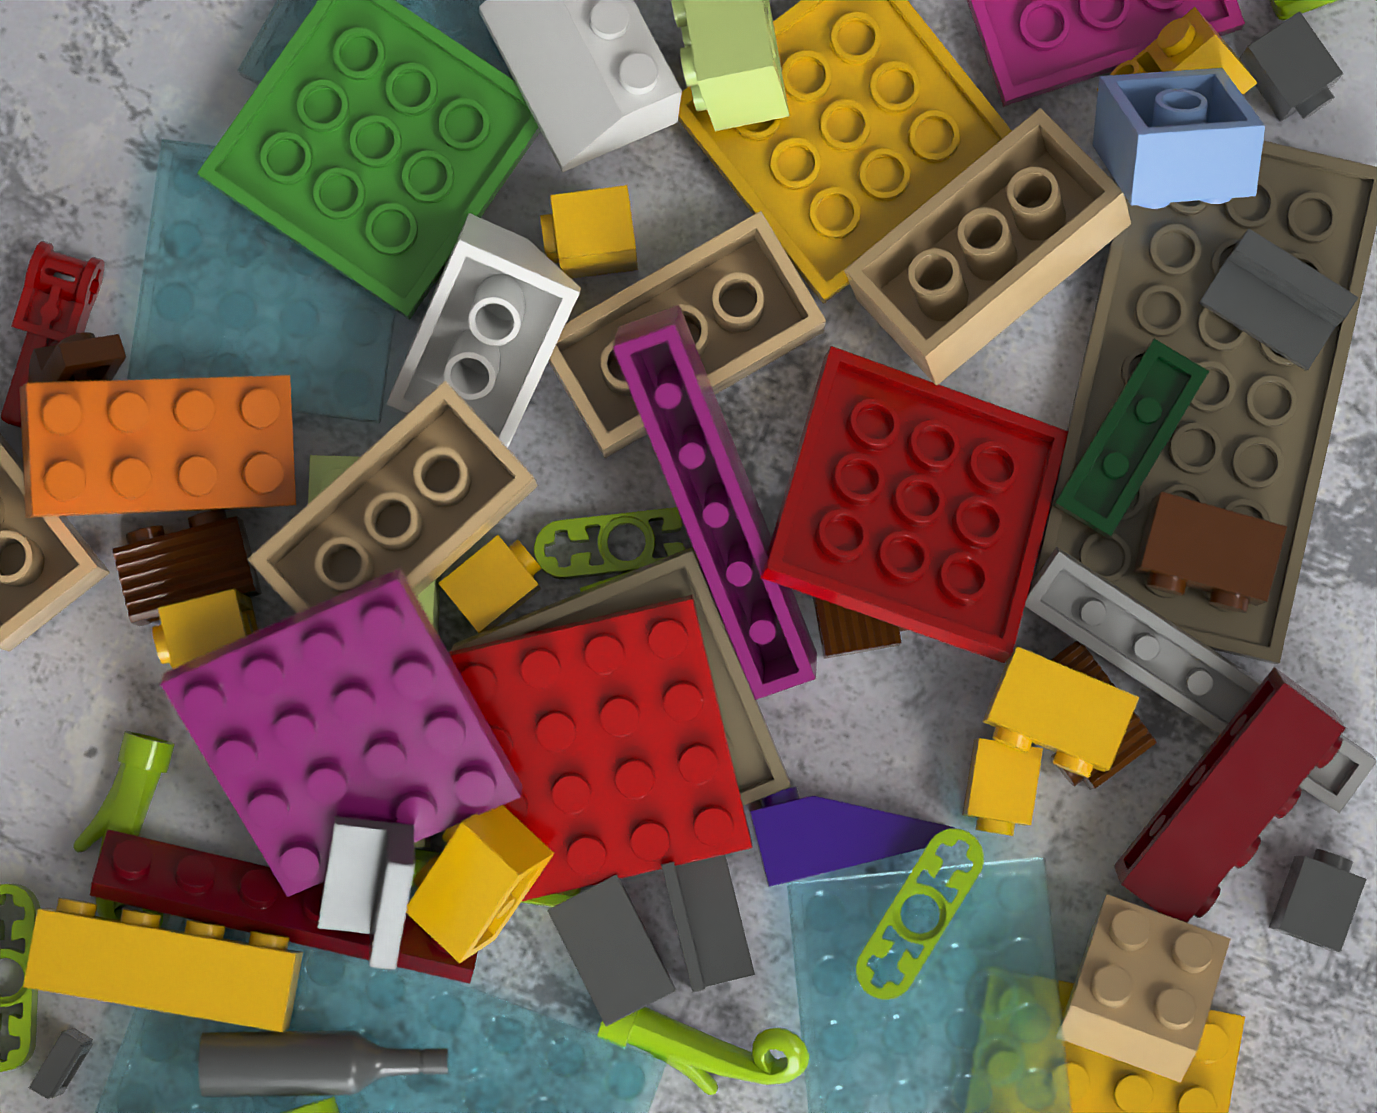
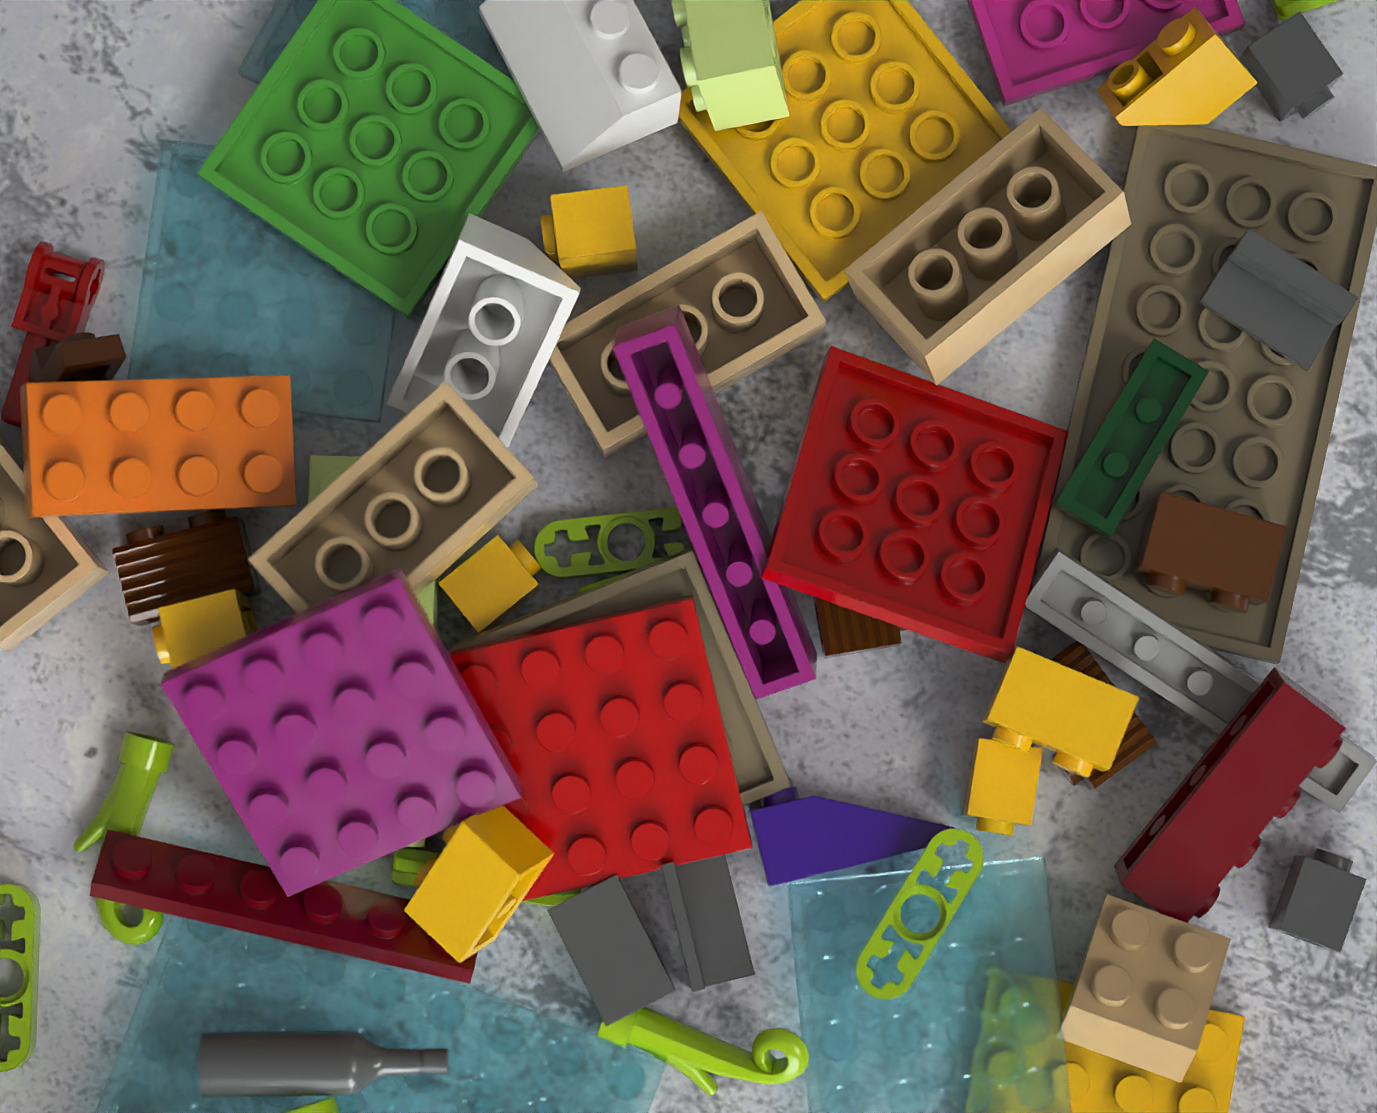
(61, 1063): dark grey tile -> none
(164, 967): yellow brick -> none
(369, 884): panel -> none
(1178, 137): light blue brick -> none

